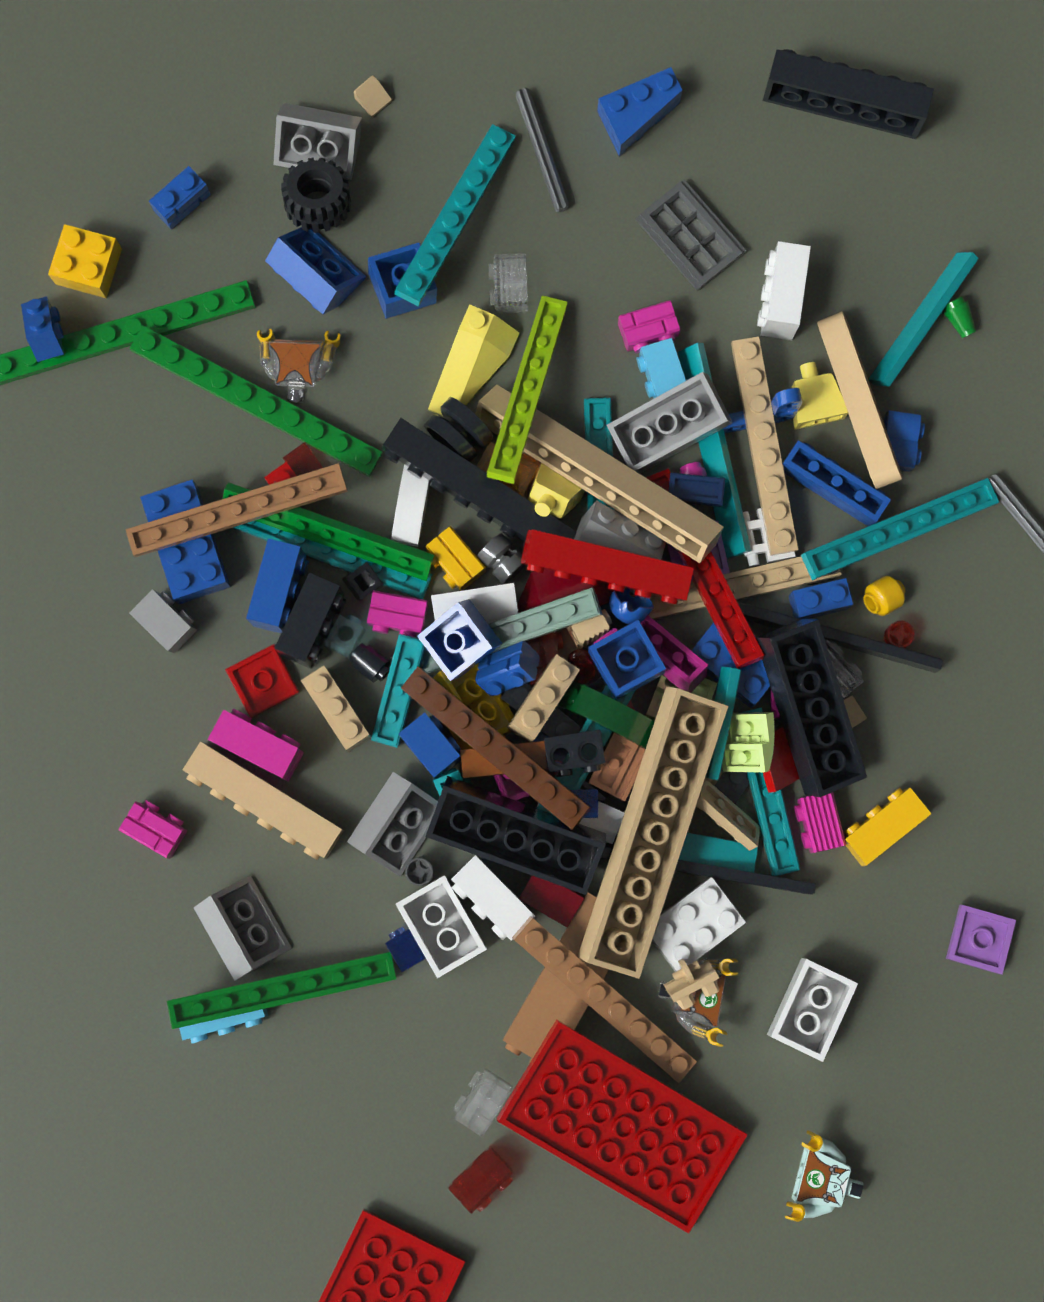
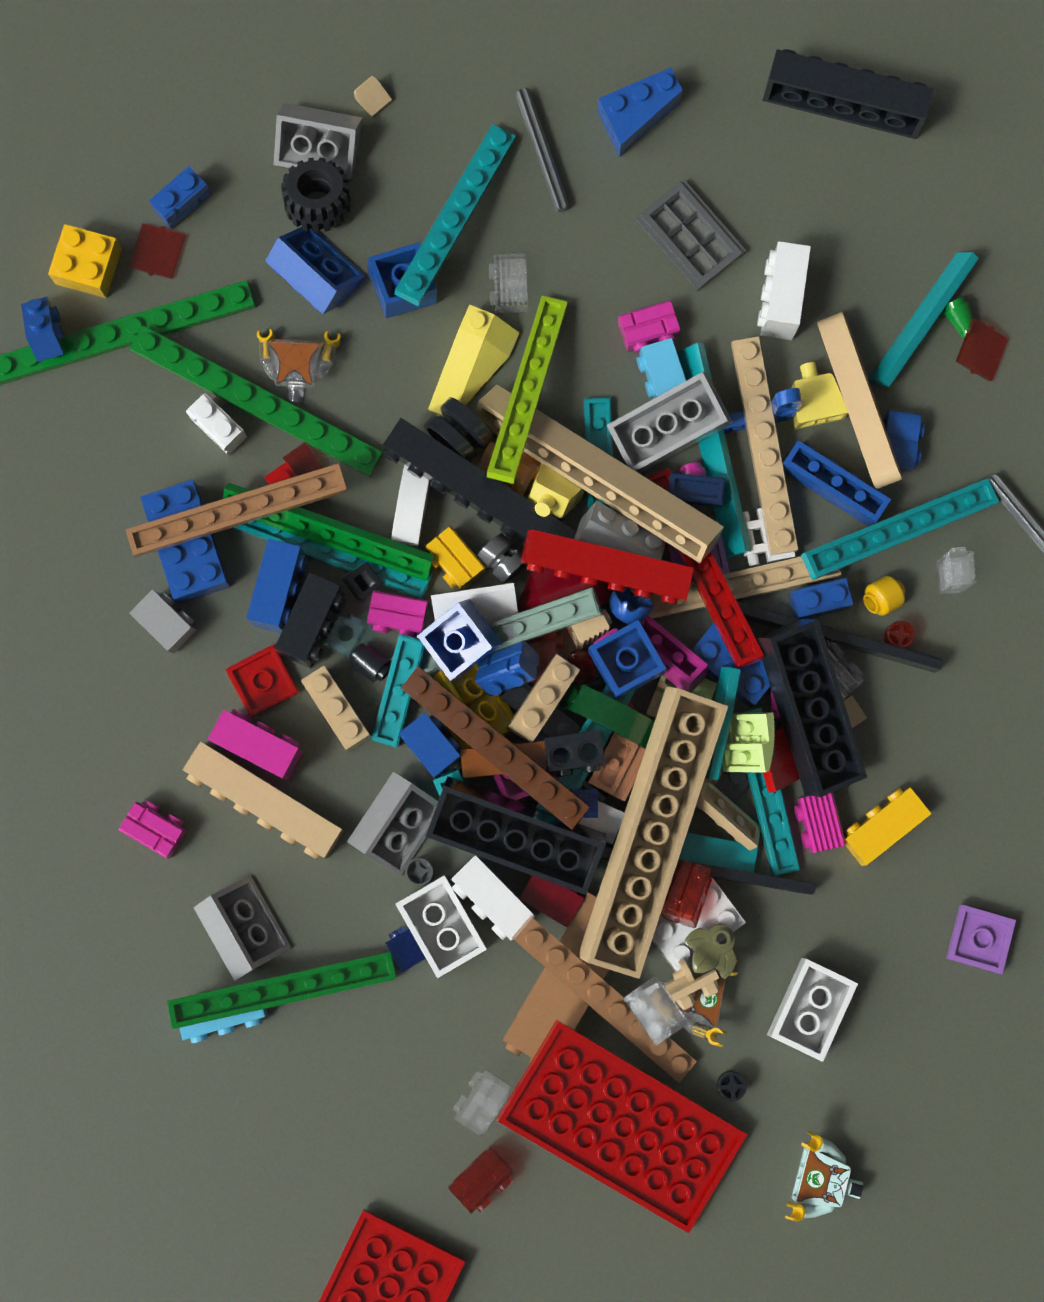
(157, 251): none -> clear red piece
(216, 424): none -> white brick
(655, 1010): none -> clear brick
(687, 893): none -> clear red brick
(710, 953): none -> olive plate
(736, 1086): none -> black wheel
(956, 571): none -> clear brick
(981, 350): none -> clear red piece

